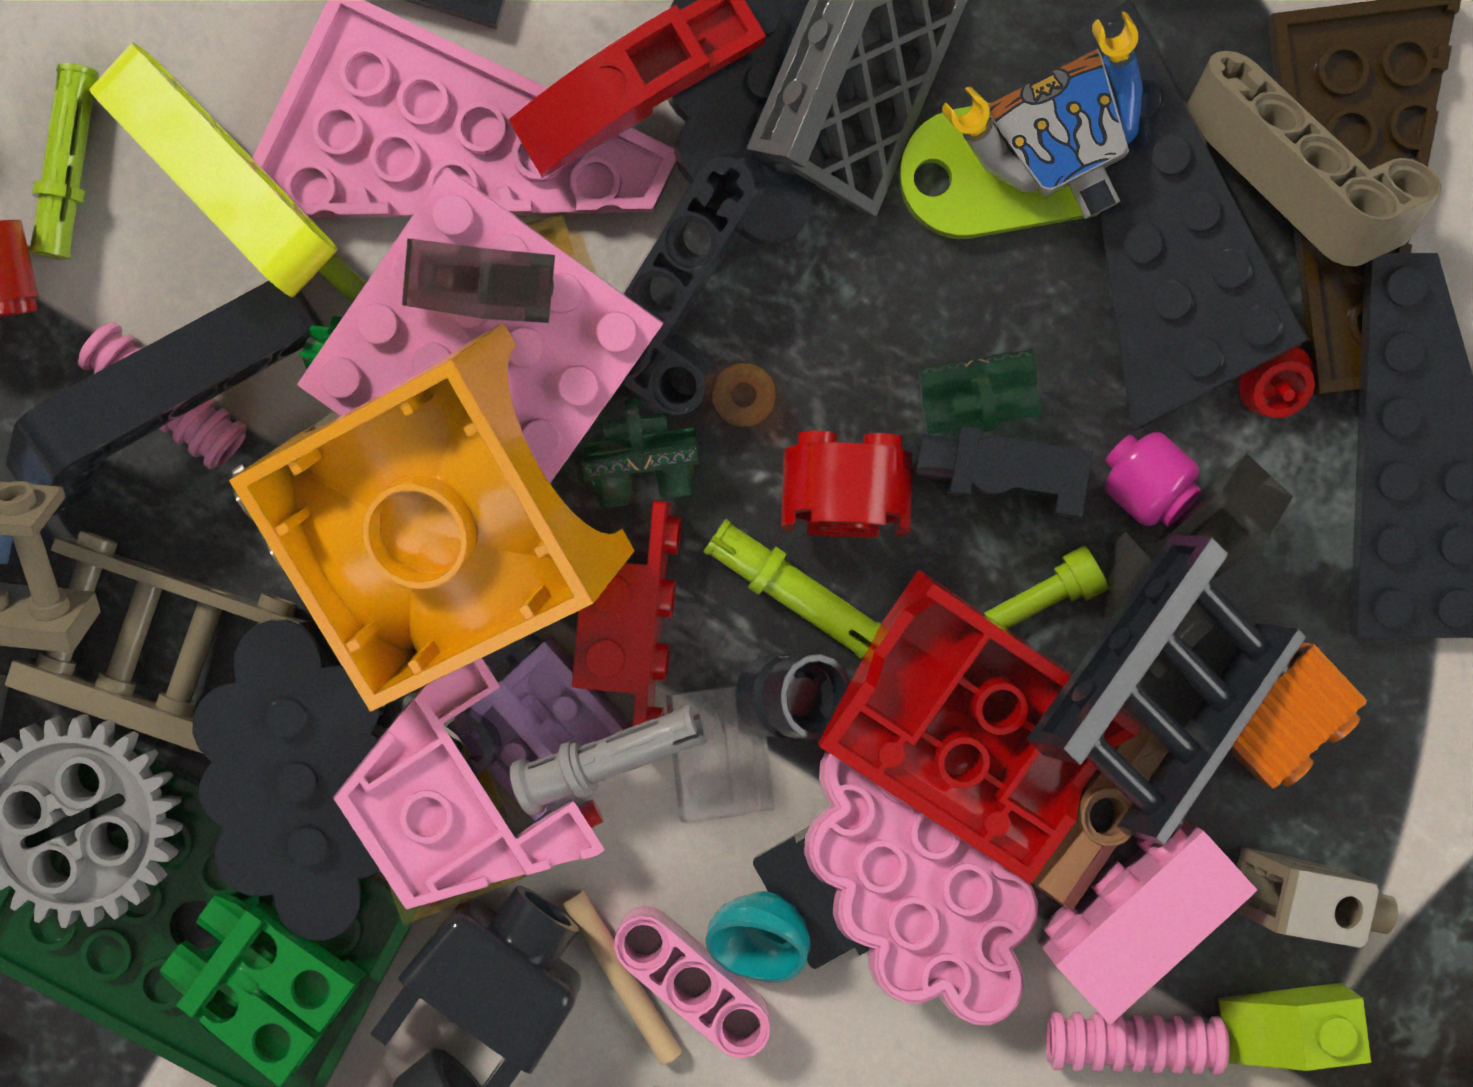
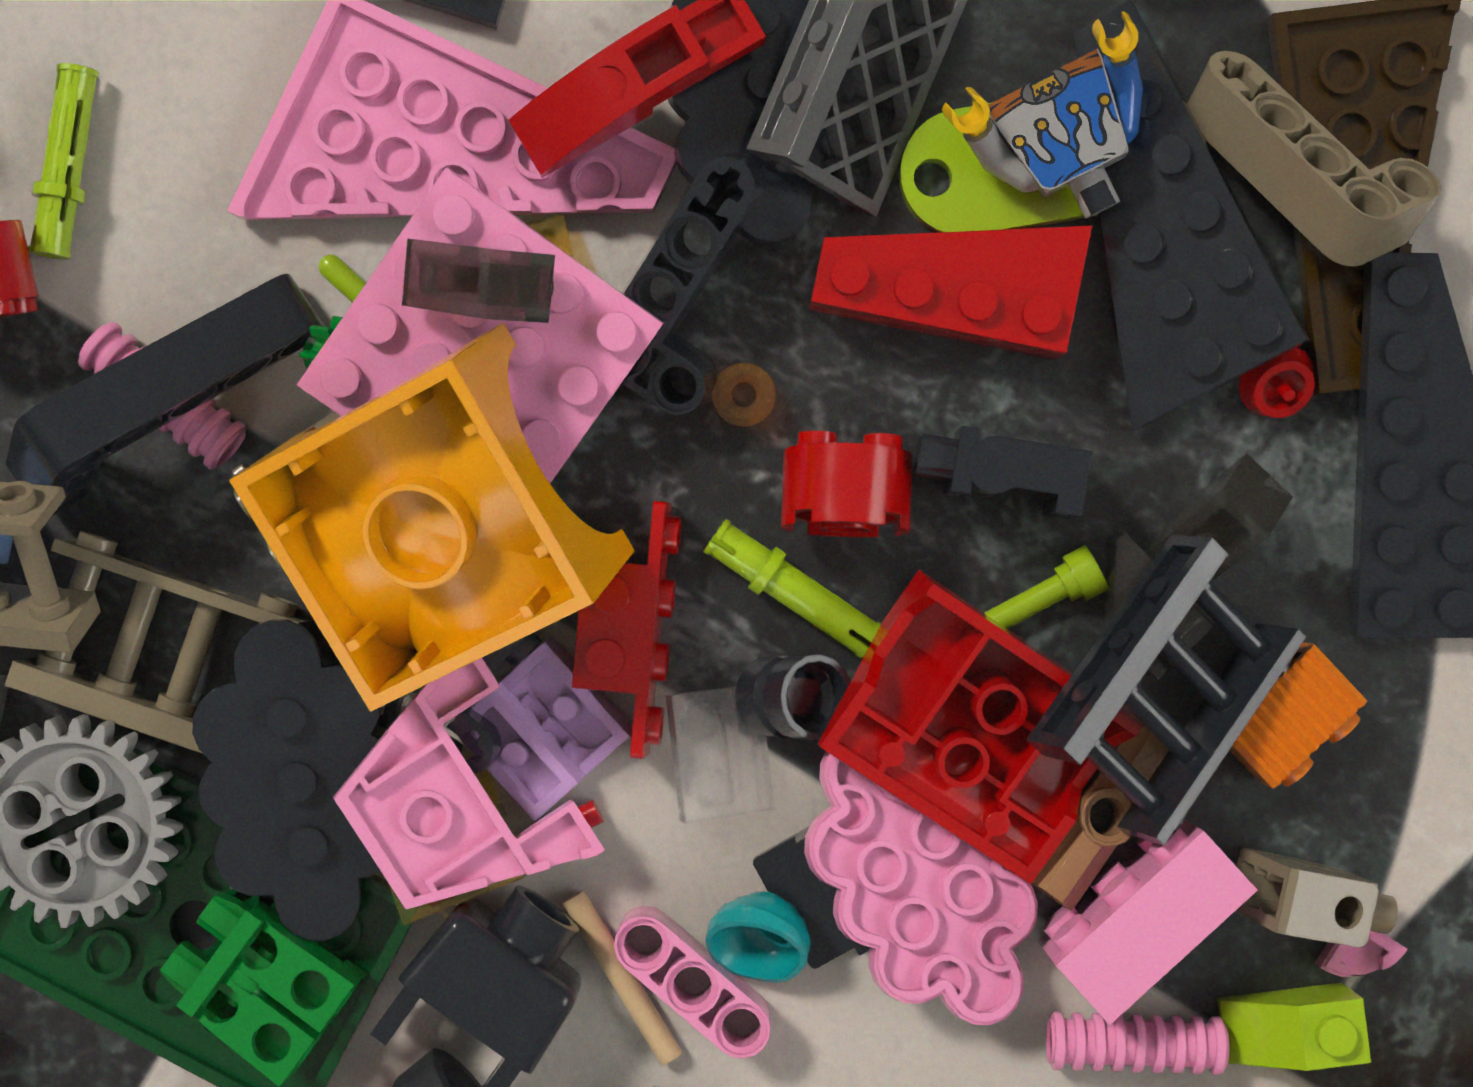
(213, 170): neon yellow beam -> none
(582, 766): light grey pin -> none
(637, 447): clear green hips -> none
(967, 286): none -> red wedge
(980, 392): clear green hips -> none
(1152, 479): dark pink head -> none
(1350, 961): none -> bright pink tile

